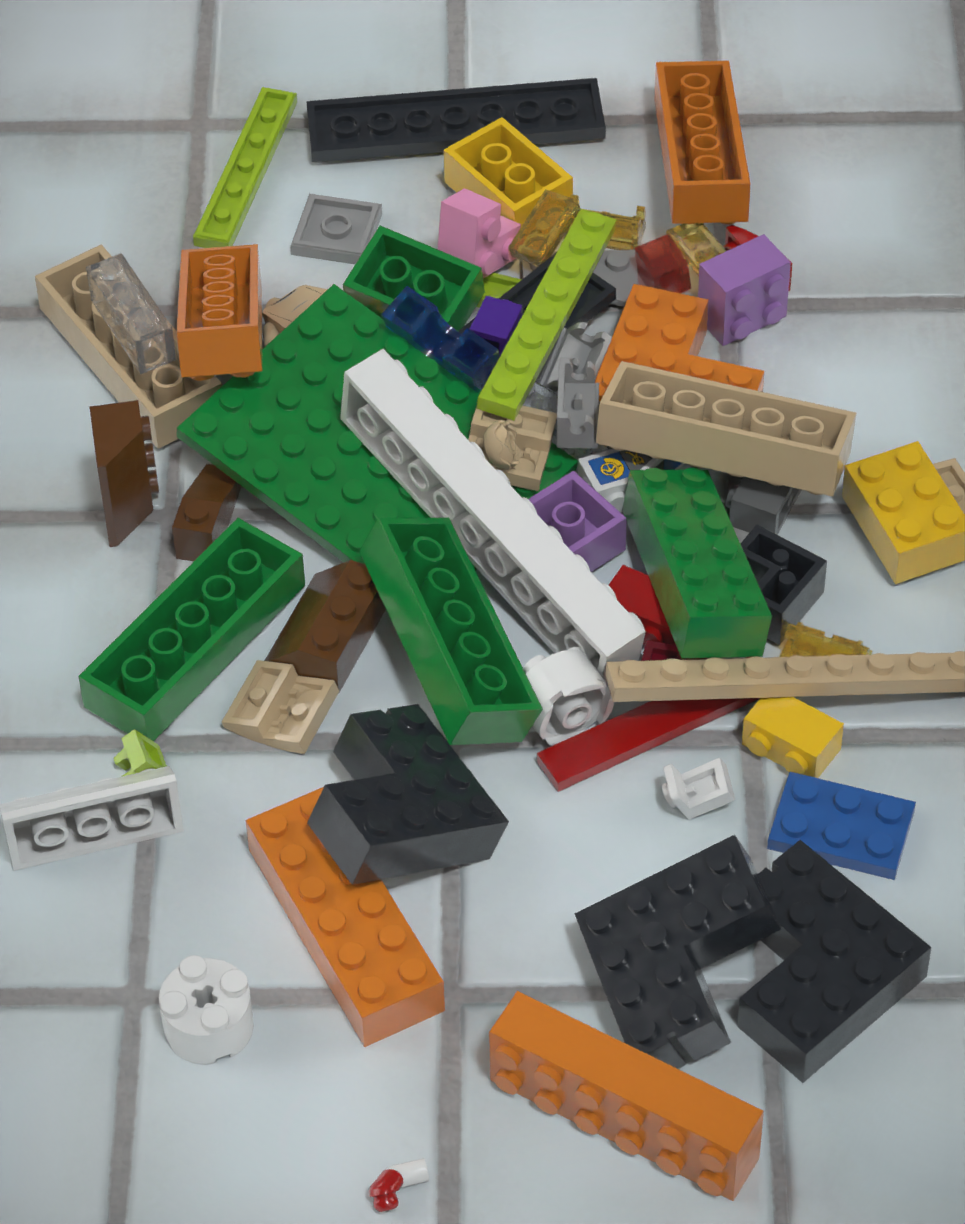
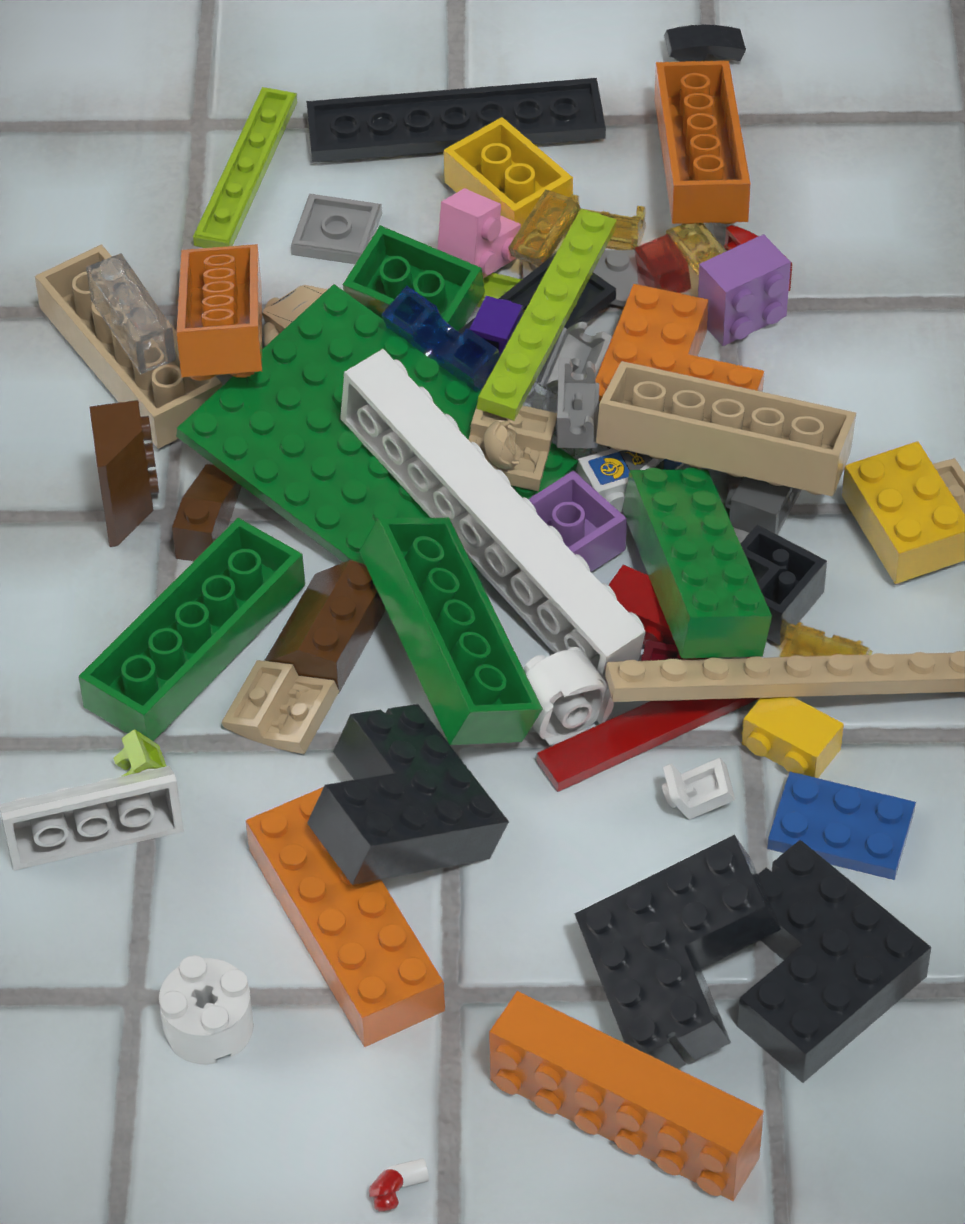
(697, 41): none -> black slope

